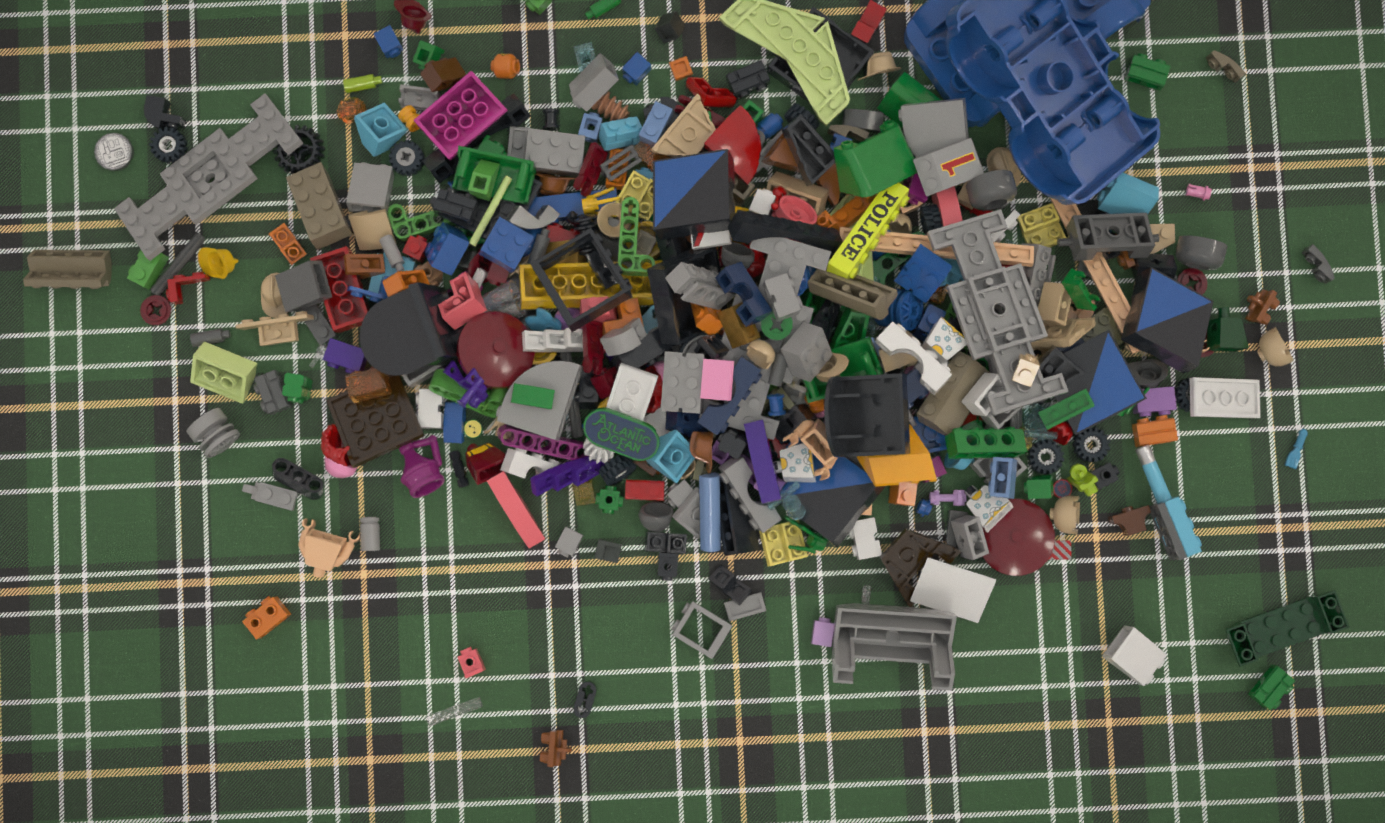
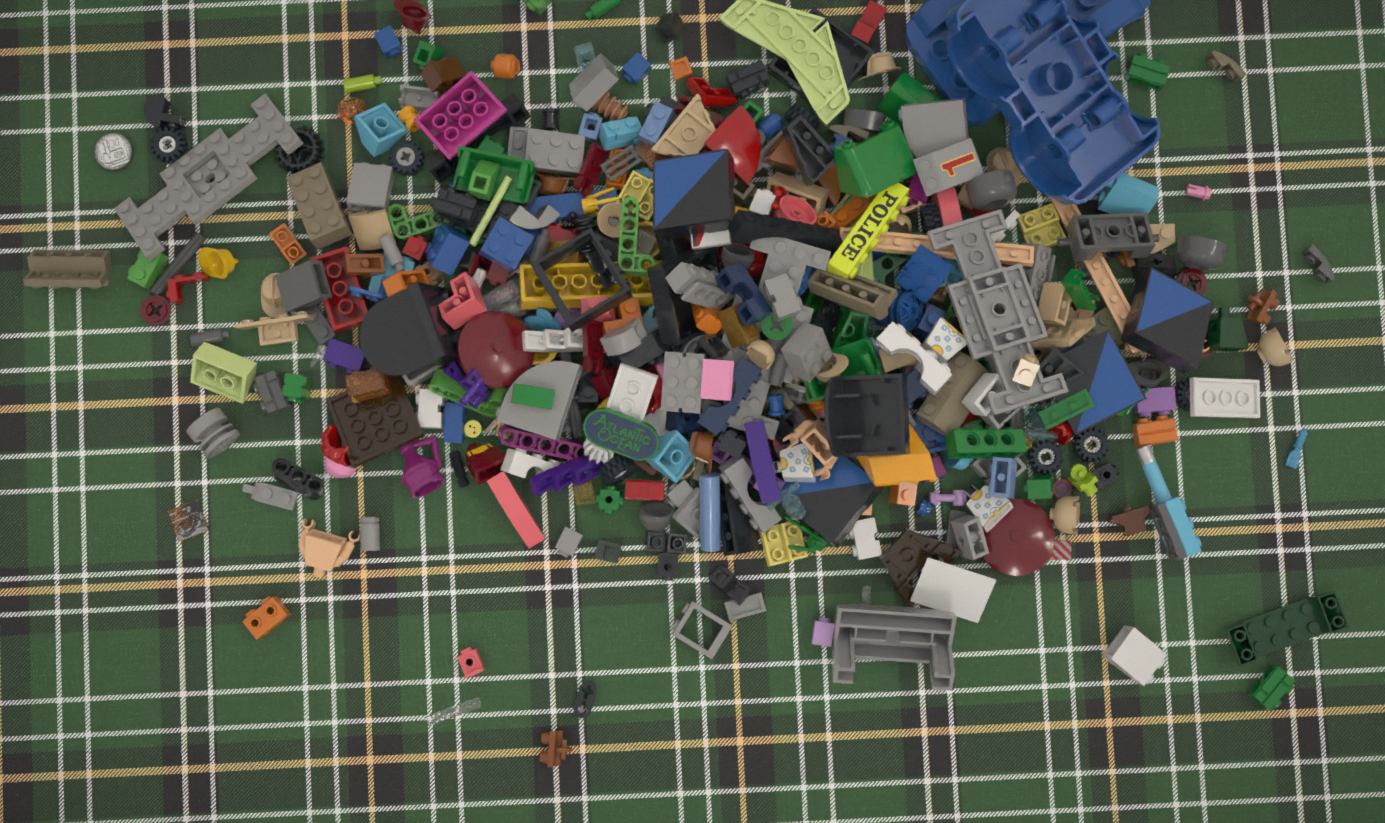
(188, 520): none -> piece

